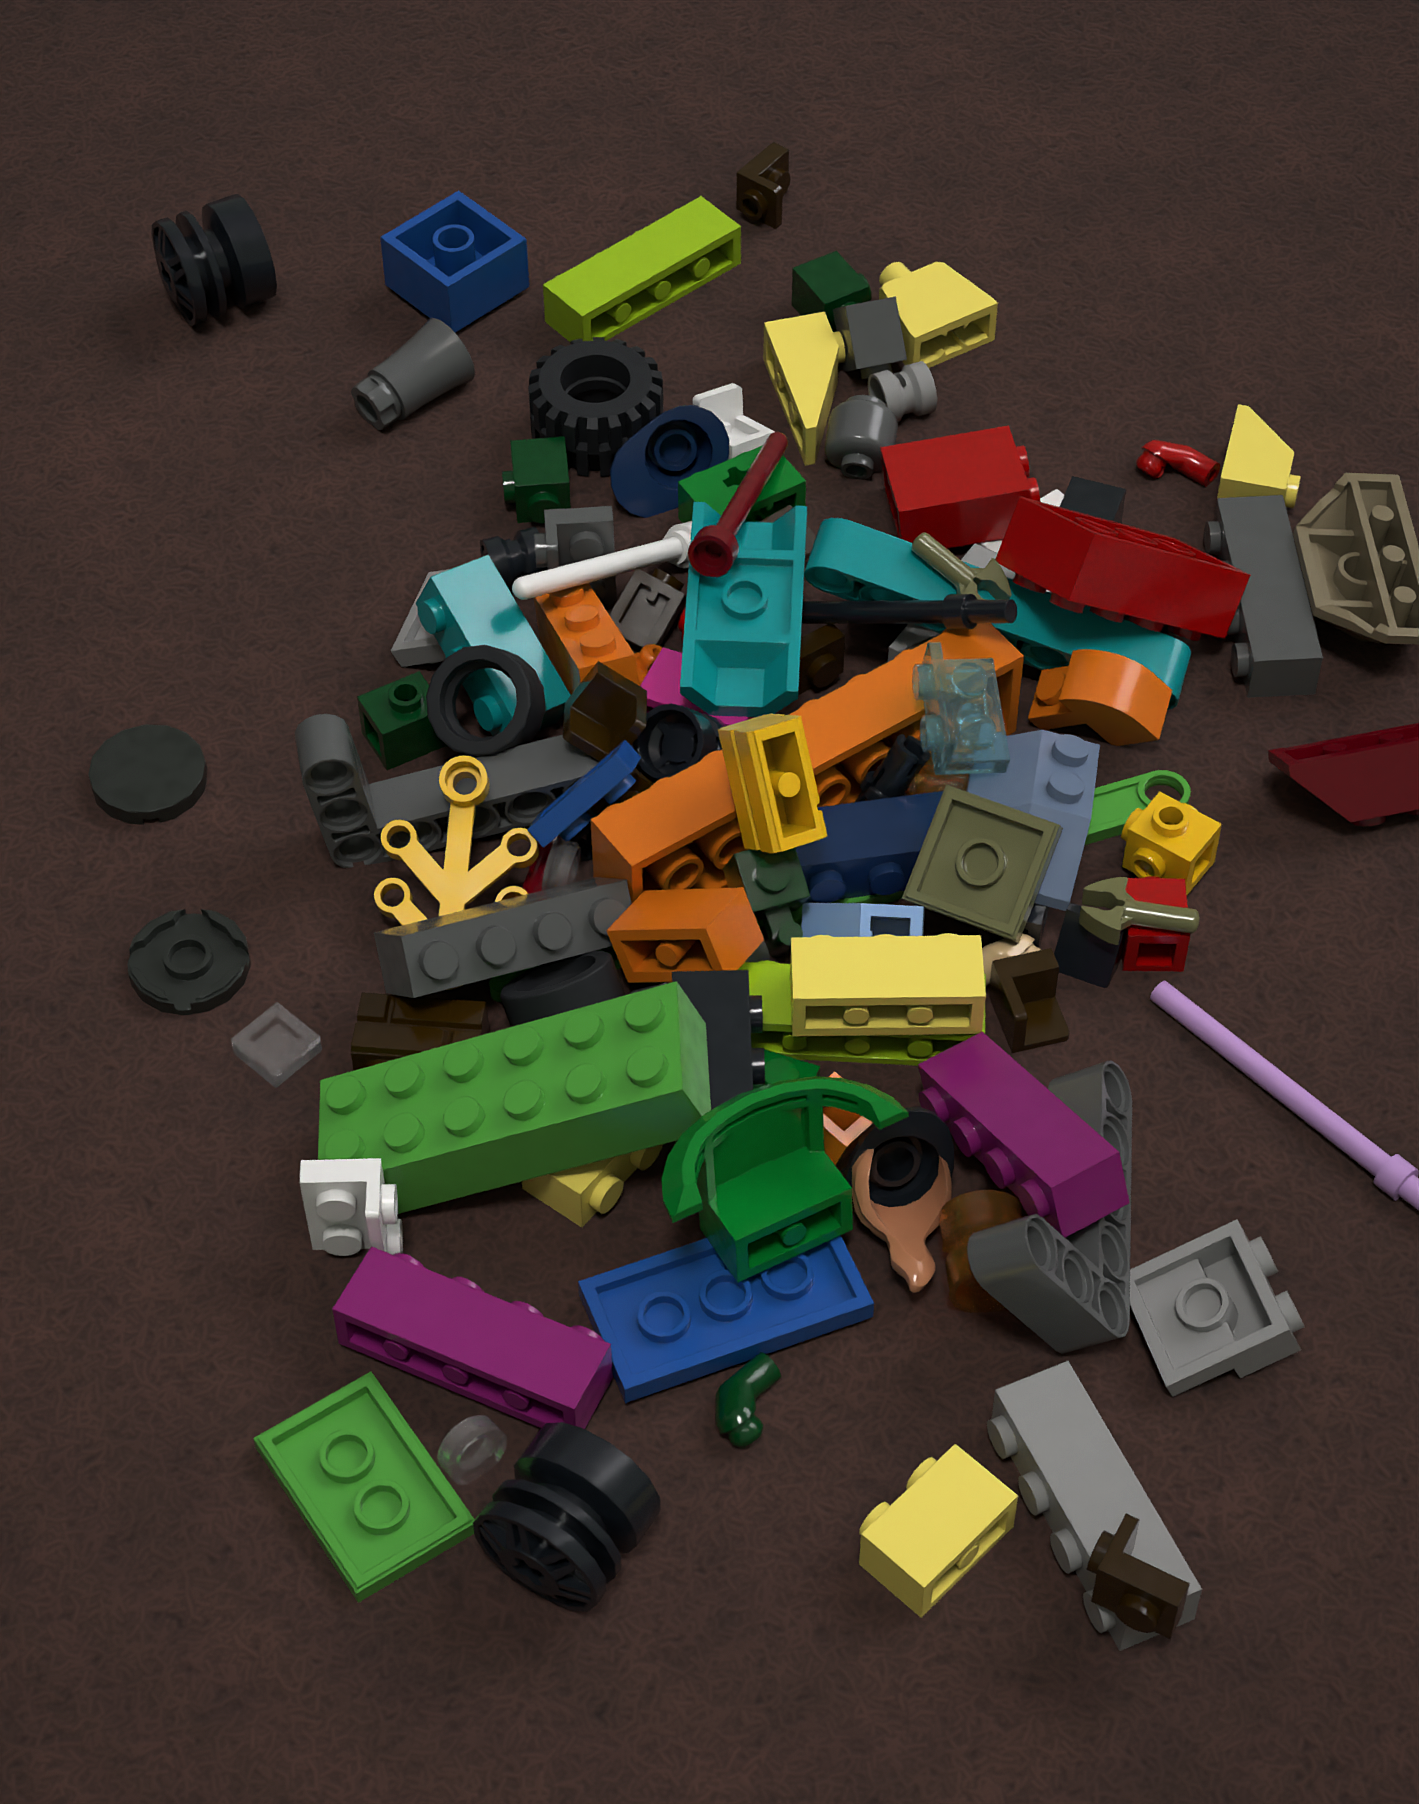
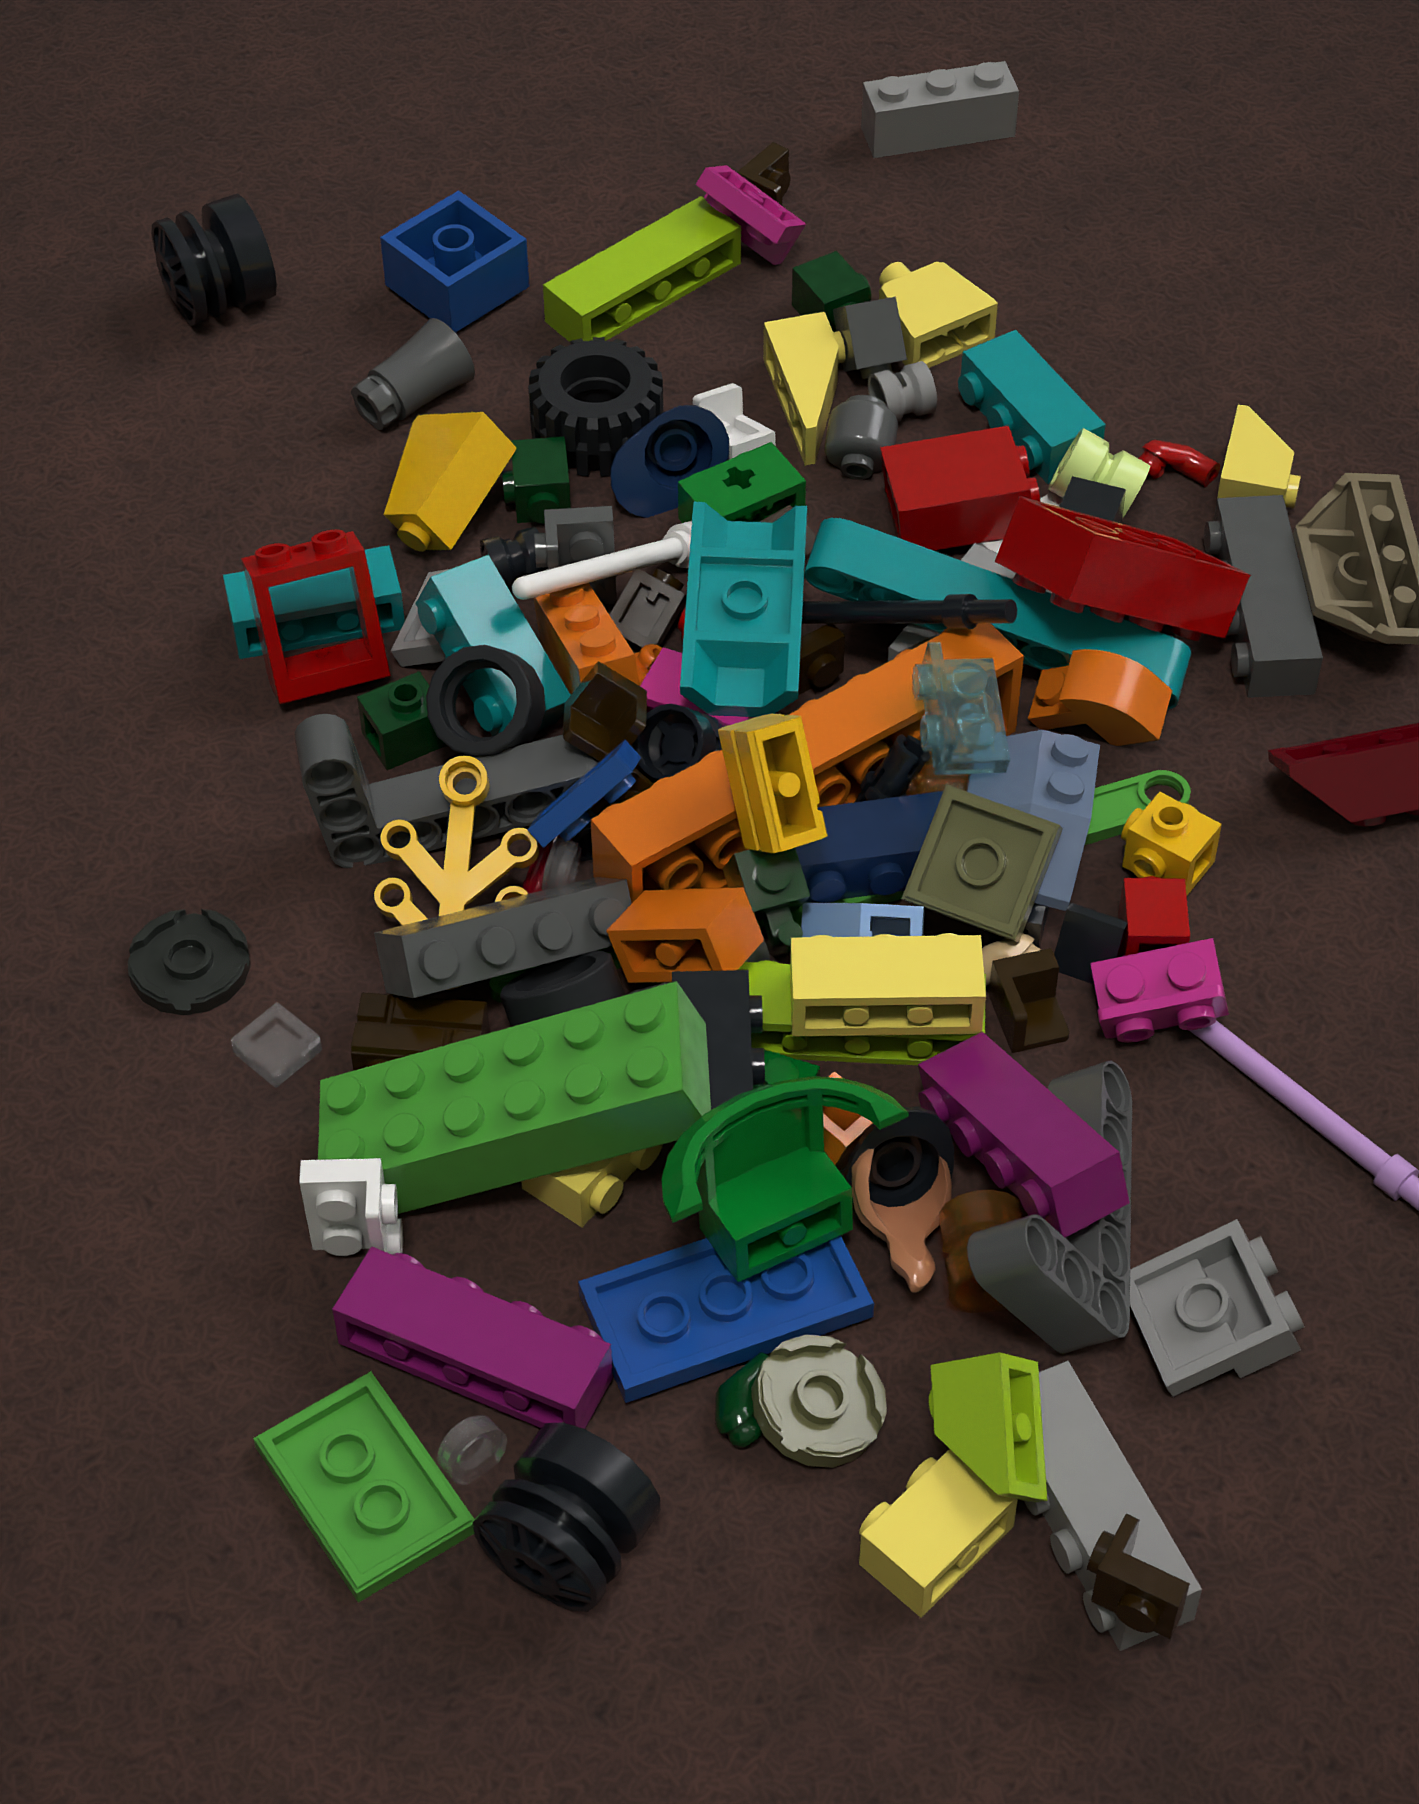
(148, 774): pearl dark grey tile -> none
(316, 607): none -> teal brick
(330, 666): none -> red window
(445, 477): none -> yellow slope
(715, 545): dark red piece -> none
(763, 222): none -> dark pink bracket
(818, 1401): none -> tile
(939, 109): none -> light grey brick
(965, 579): olive bar -> none
(993, 1421): none -> lime slope
(1023, 391): none -> teal brick
(1090, 459): none -> yellowish green wheel
(1128, 912): olive bar -> none
(1159, 991): none -> dark pink bracket

